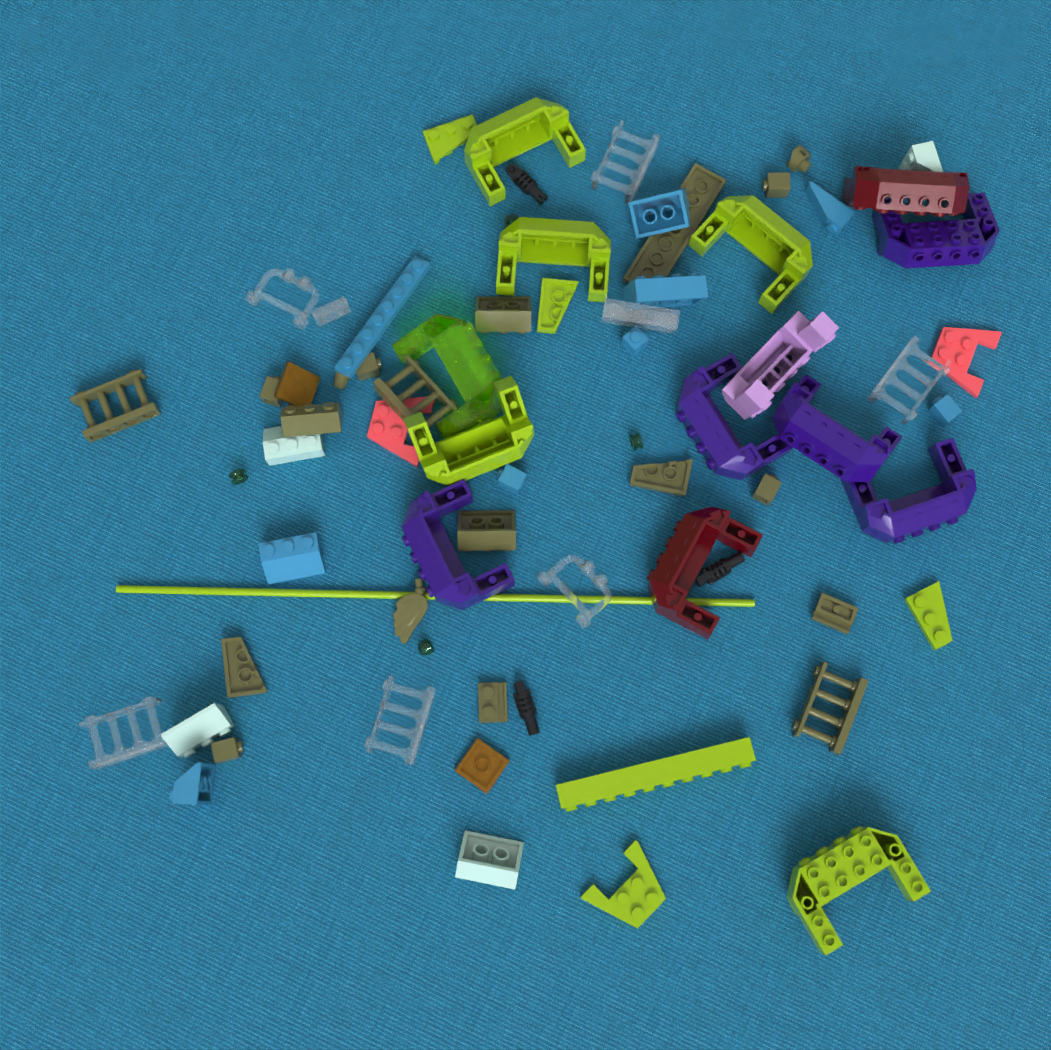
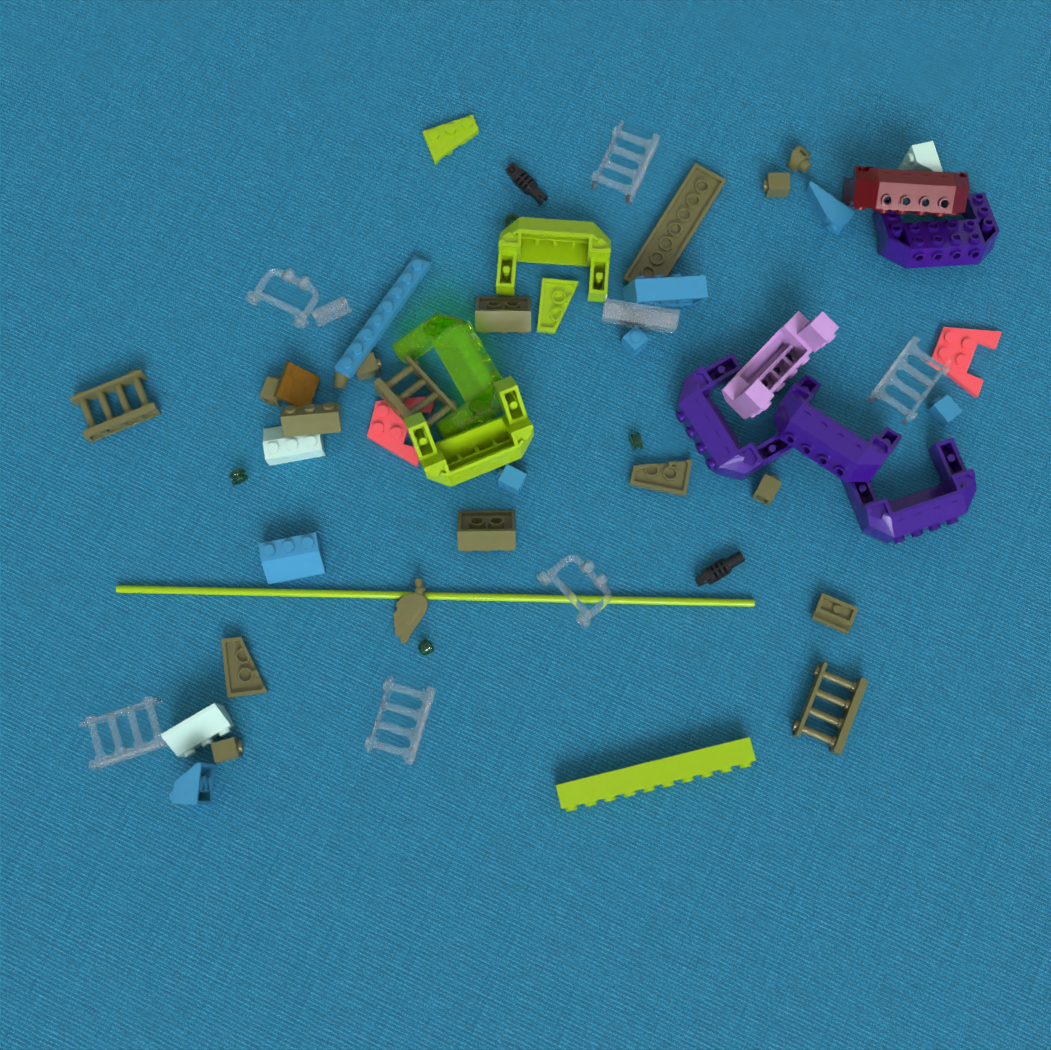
(437, 555): dark purple wedge -> none
(482, 765): pearl gold tile -> none
(489, 859): light aqua slope -> none
(492, 702): olive plate -> none
(515, 134): lime wedge -> none
(526, 707): black hinge -> none
(635, 897): lime wing -> none
(660, 213): dark azure slope -> none
(684, 560): dark red wedge -> none
(765, 237): lime wedge -> none
(842, 867): lime wedge -> none
(931, 615): lime wing -> none

